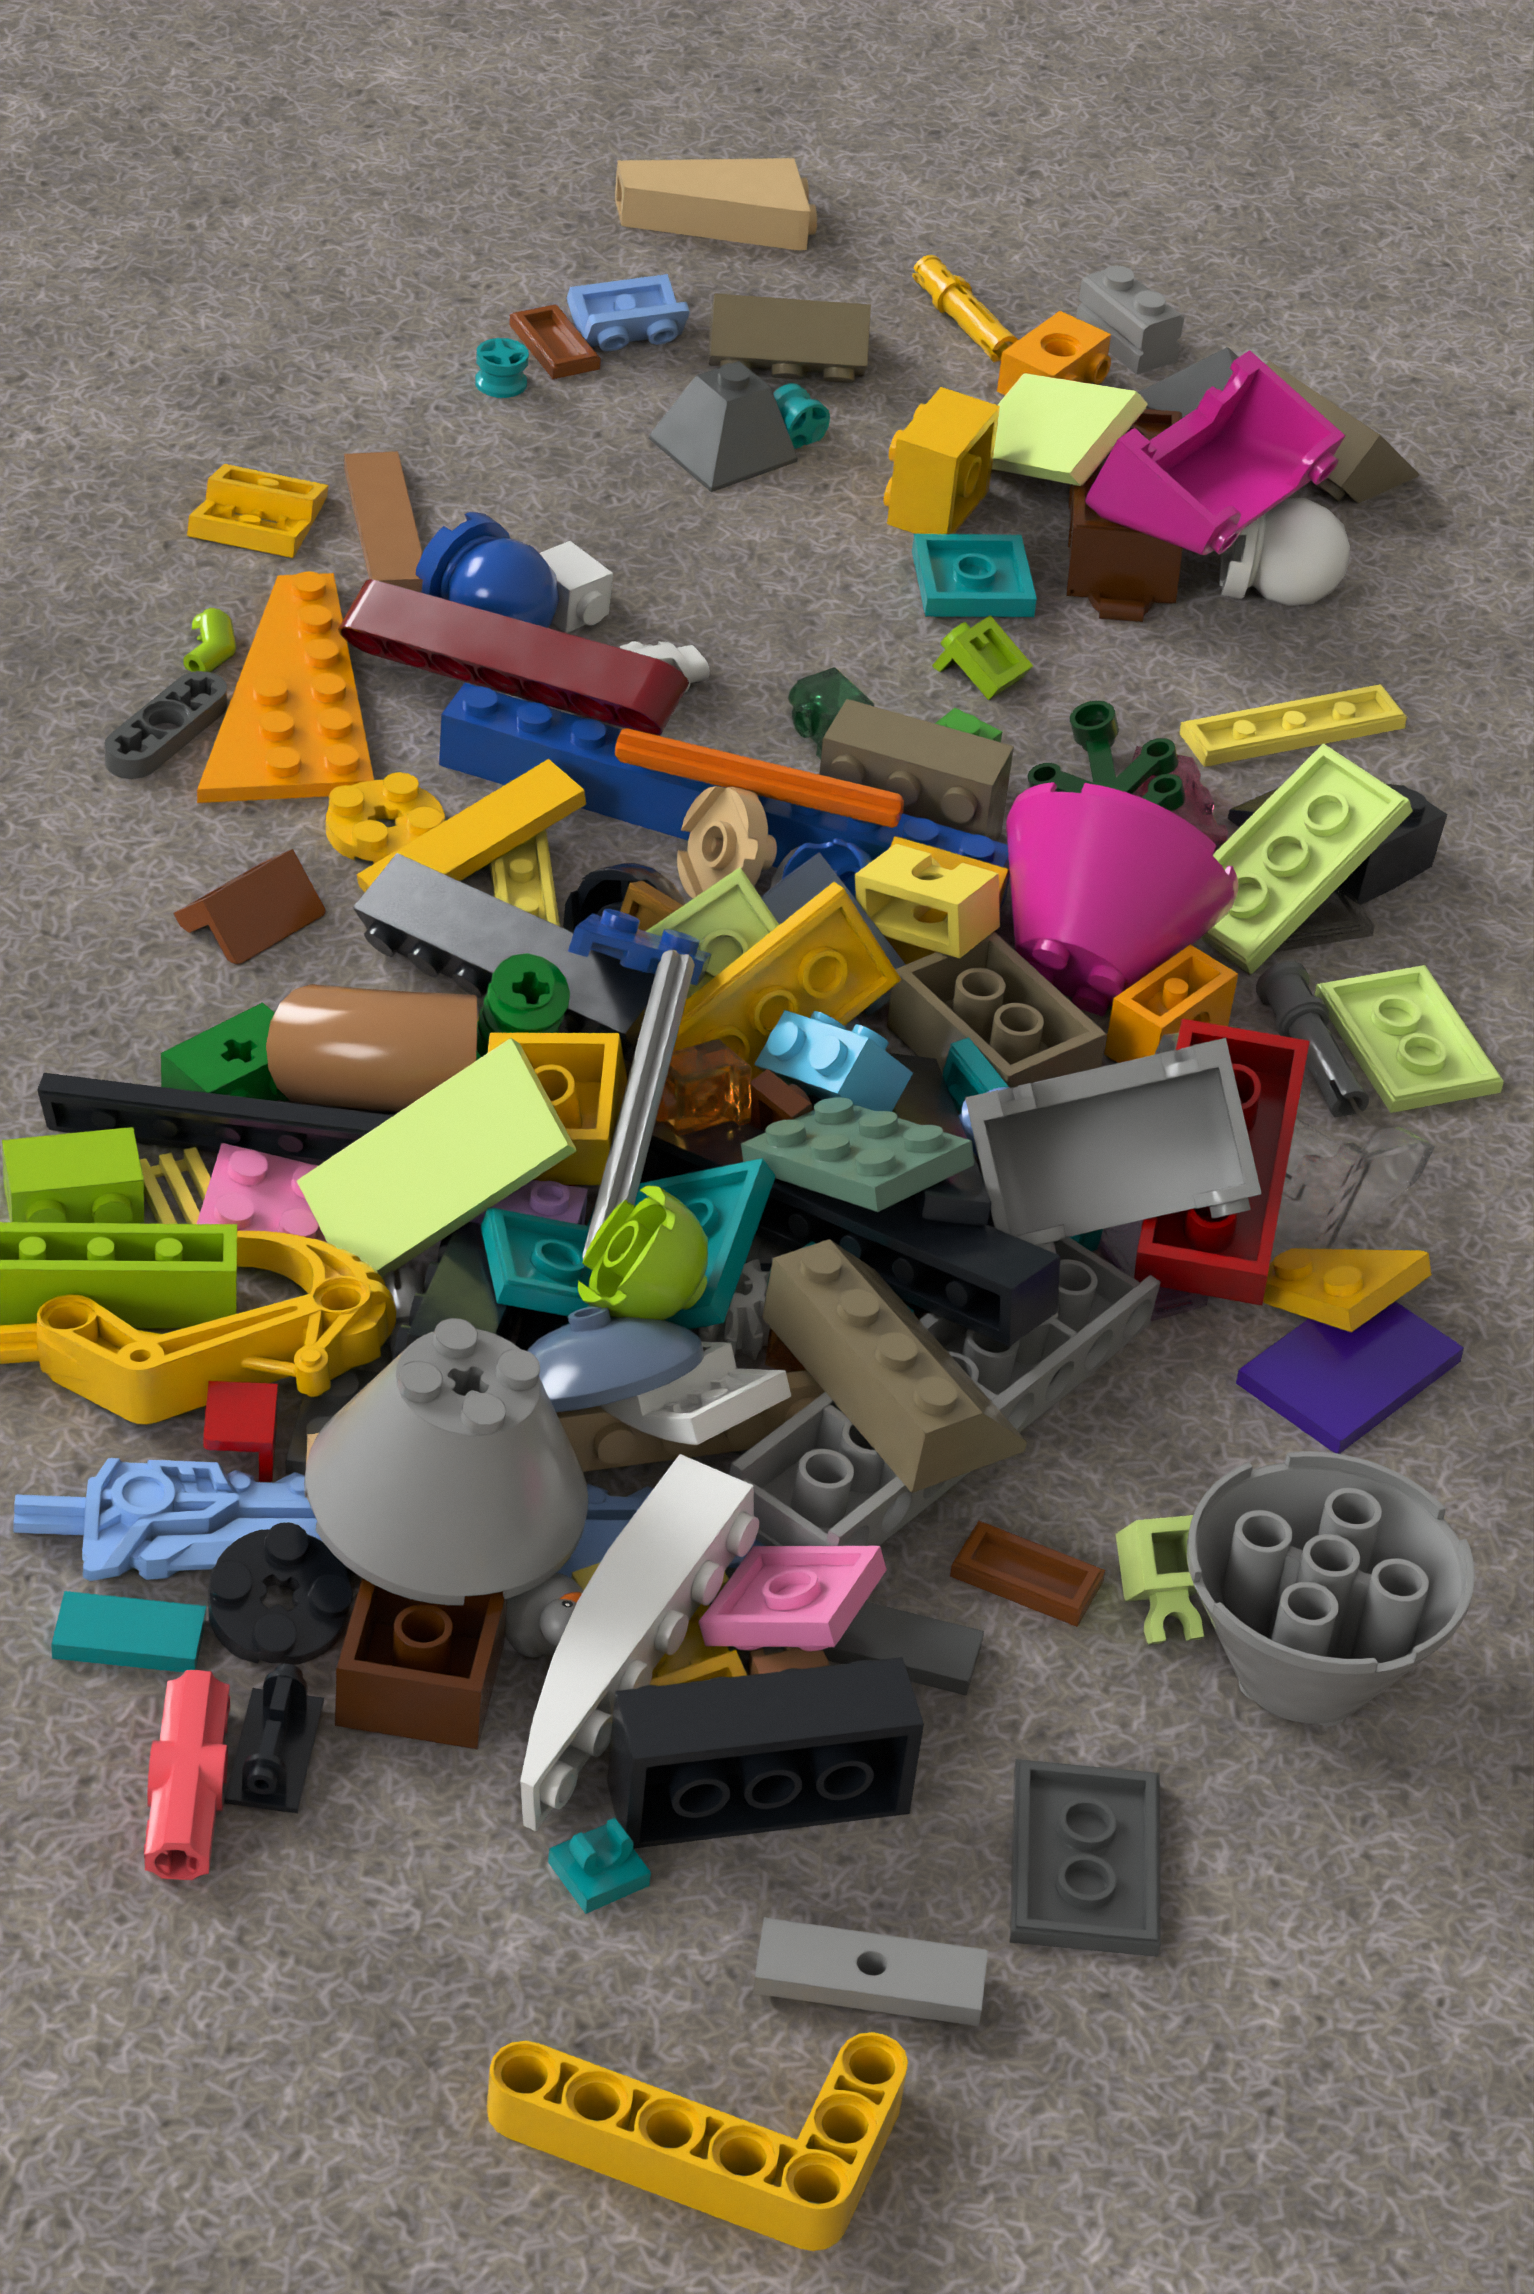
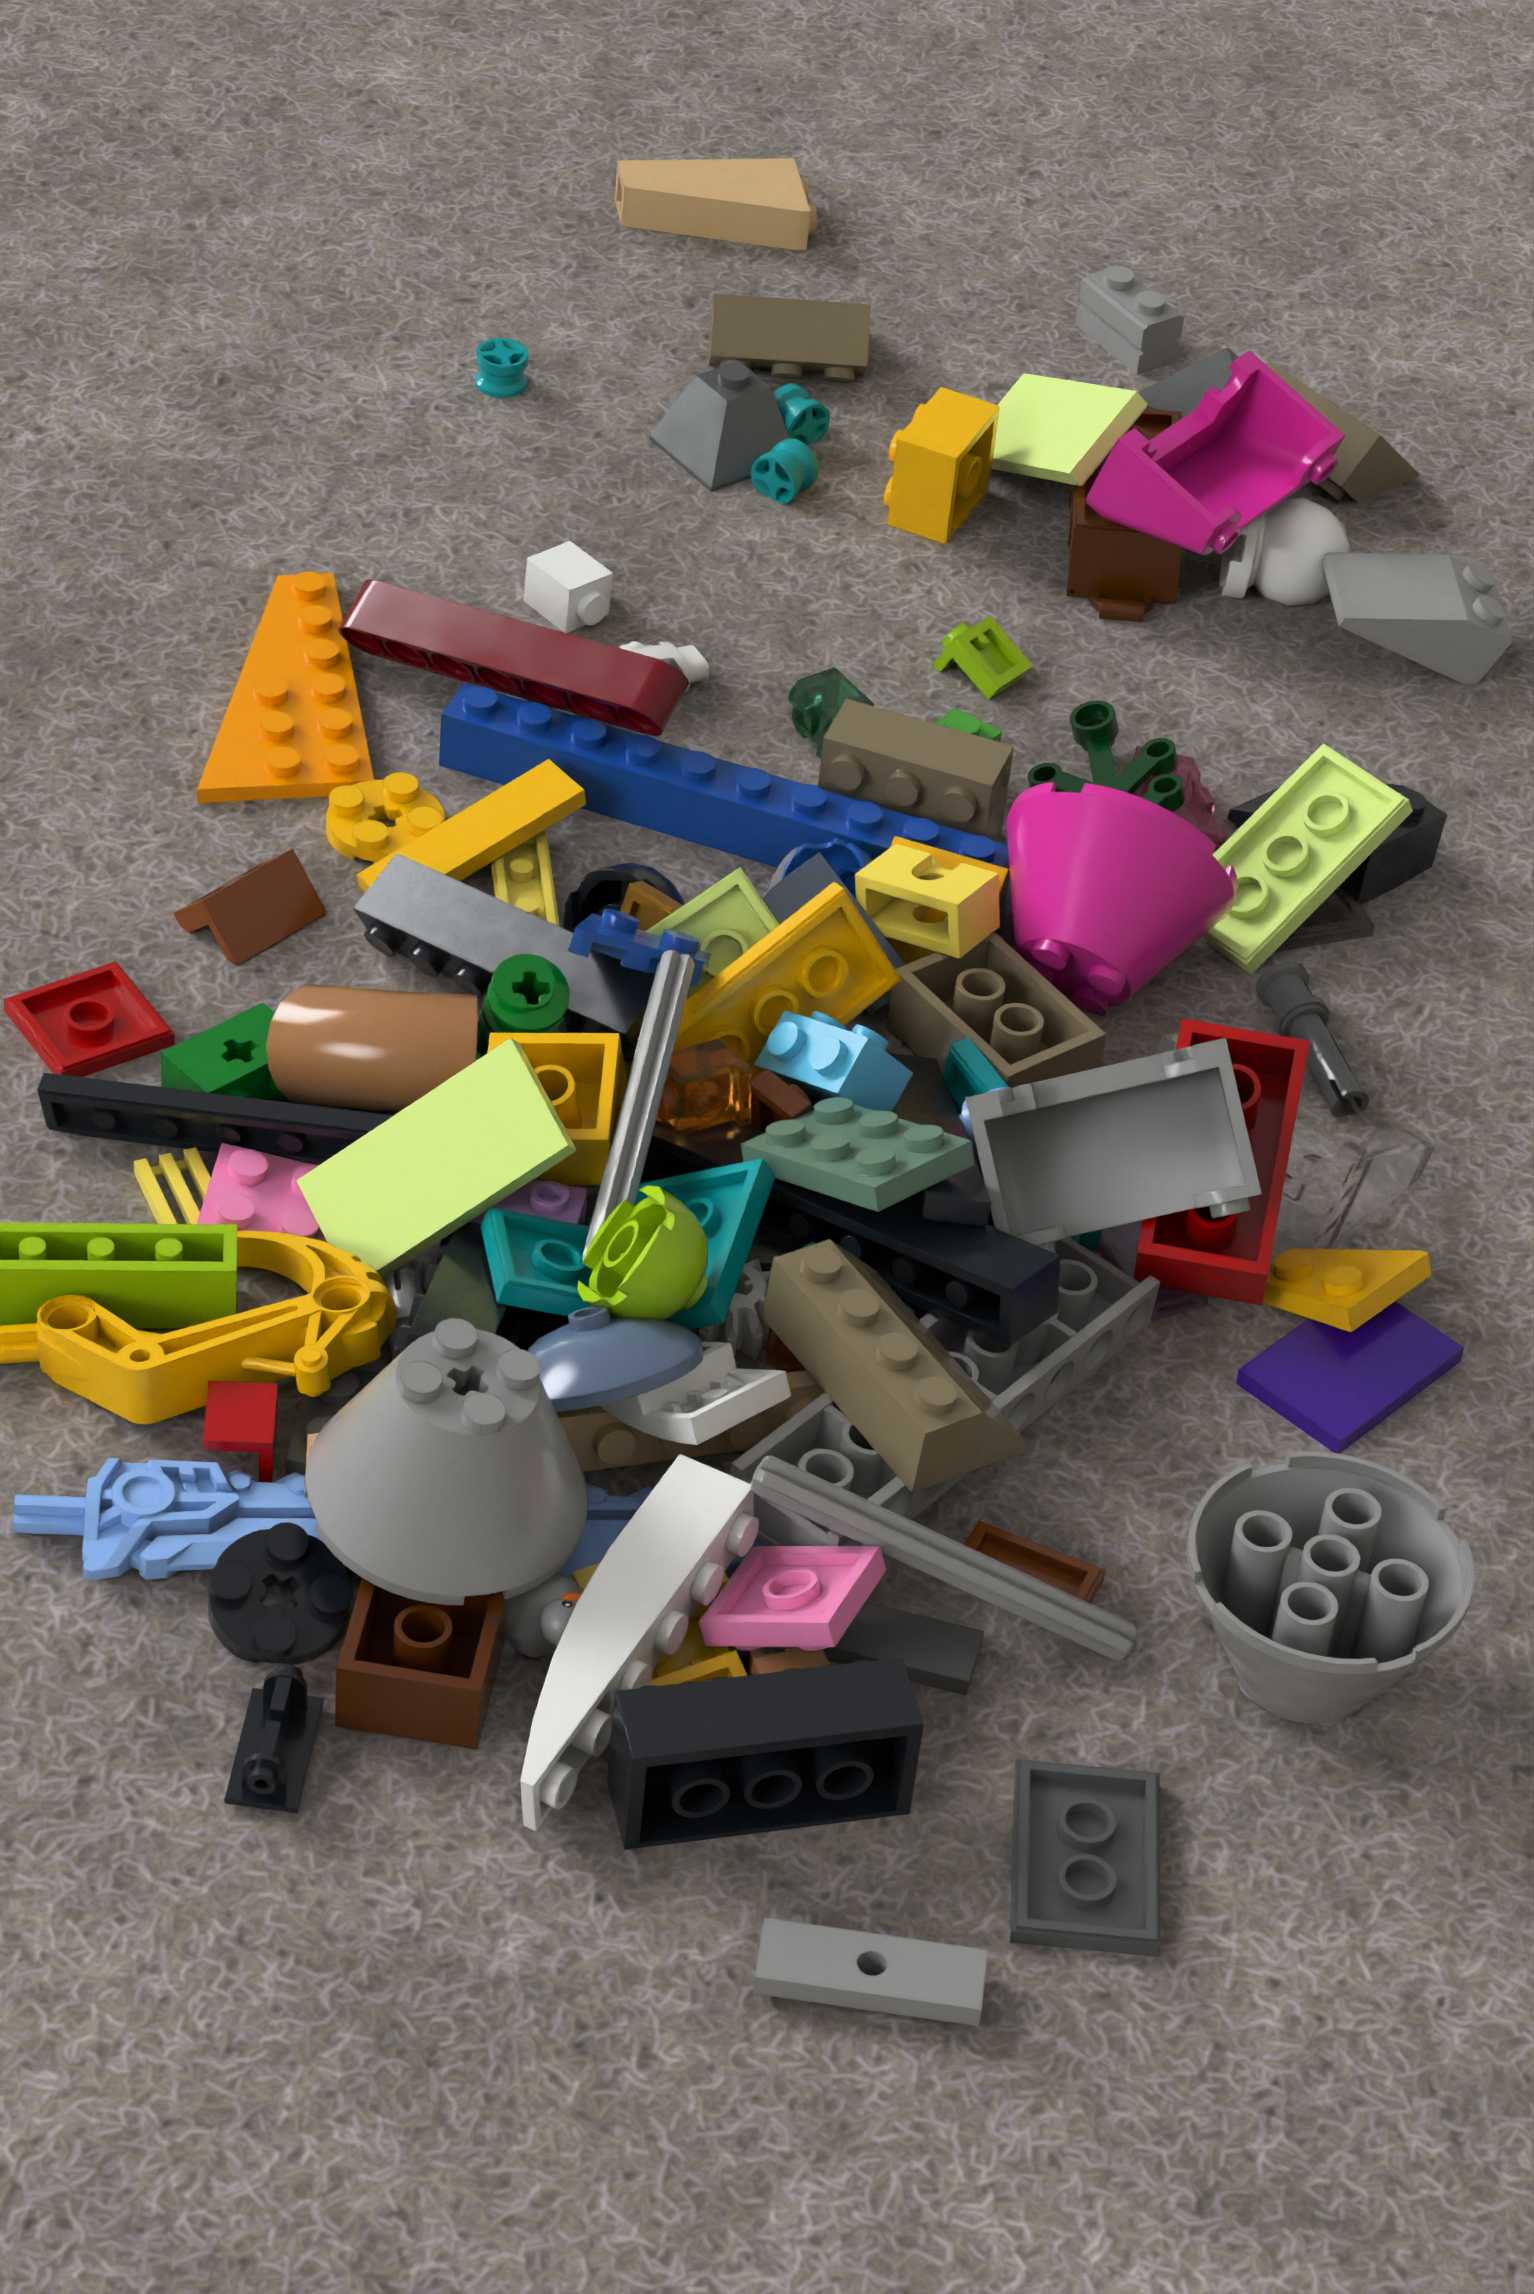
(74, 1178): lime brick -> none
(89, 1021): none -> red tile
(128, 1632): teal tile -> none
(168, 707): dark grey beam -> none
(187, 1776): coral piece -> none
(217, 641): lime arm -> none
(257, 496): yellow slope -> none
(384, 518): medium nougat tile -> none
(489, 571): blue tile -> none
(554, 341): dark orange tile -> none
(599, 1866): teal tile -> none
(627, 312): light blue bracket -> none
(708, 2145): yellow beam -> none
(725, 834): tan plate -> none
(759, 776): orange axle -> none
(785, 470): none -> teal wheel
(943, 1558): none -> light grey axle
(955, 297): yellow pin -> none
(973, 575): teal plate -> none
(1060, 350): light orange brick -> none
(1157, 1569): yellowish green brick -> none
(1181, 988): light orange brick -> none
(1292, 725): light yellow tile -> none
(1408, 1039): yellowish green tile -> none
(1422, 609): none -> light grey slope

